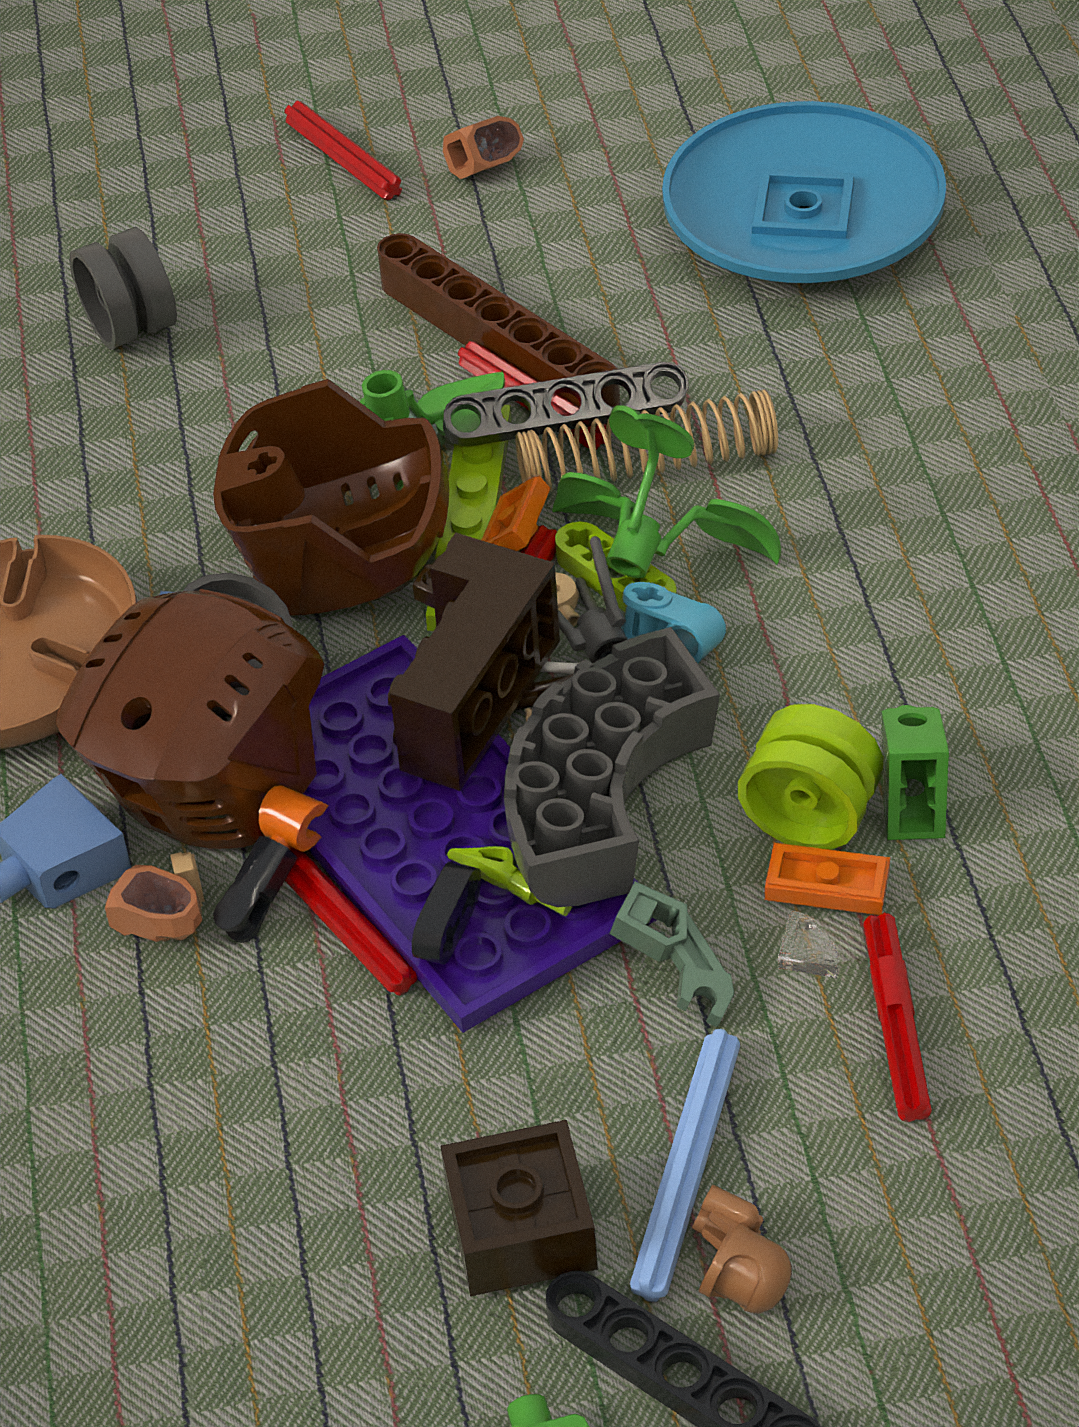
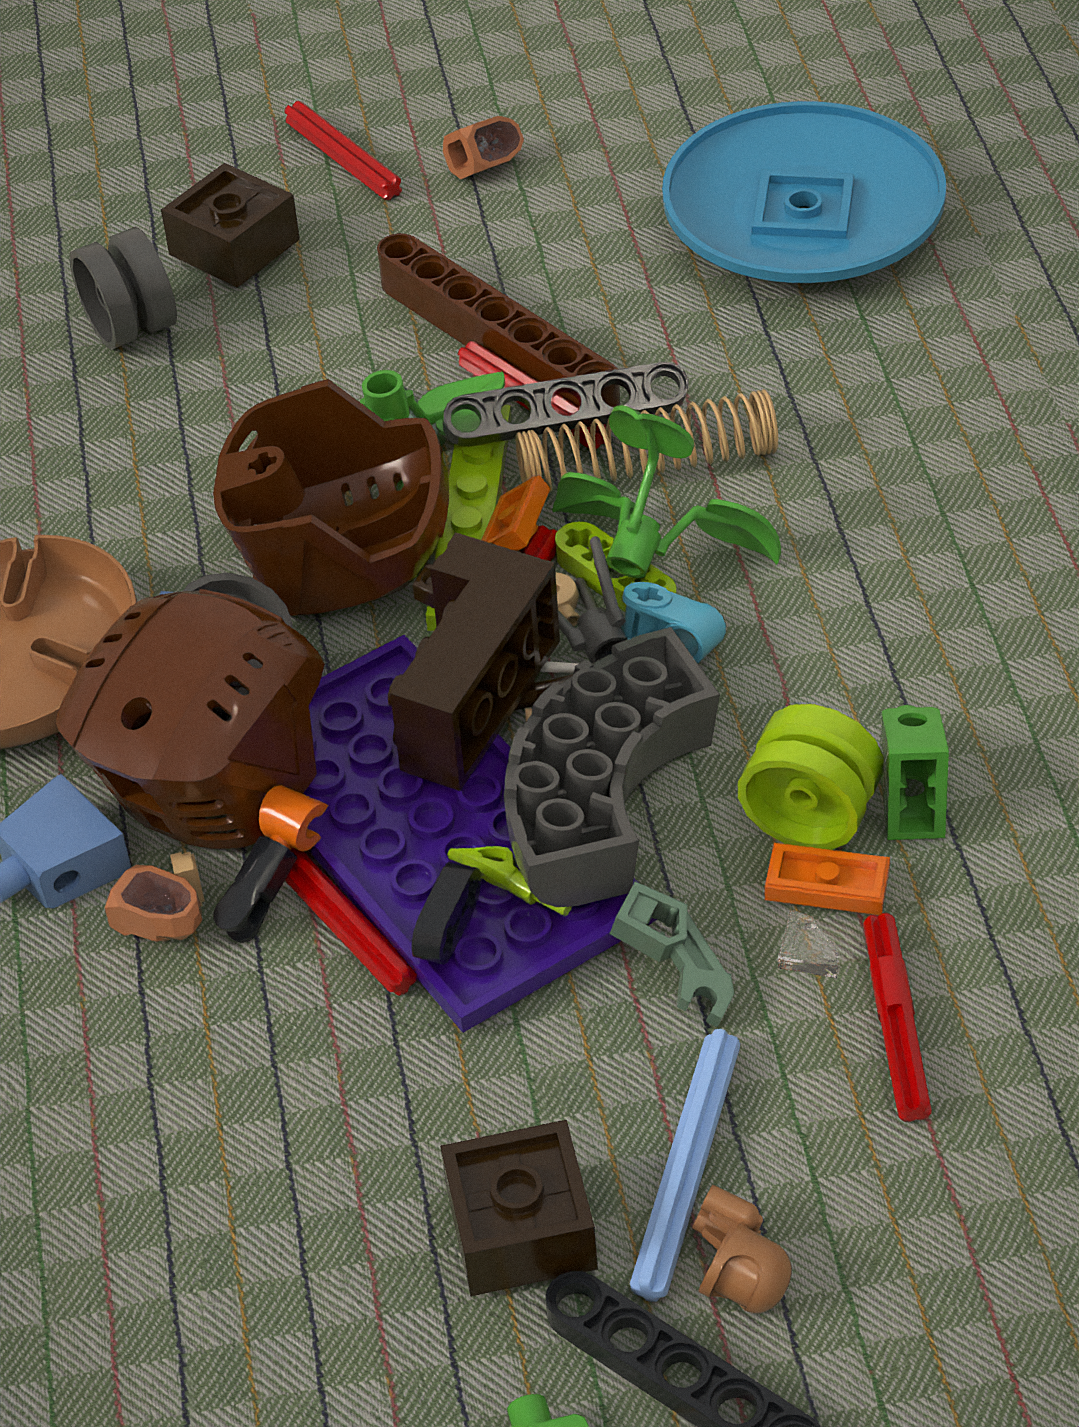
(230, 224): none -> dark brown container

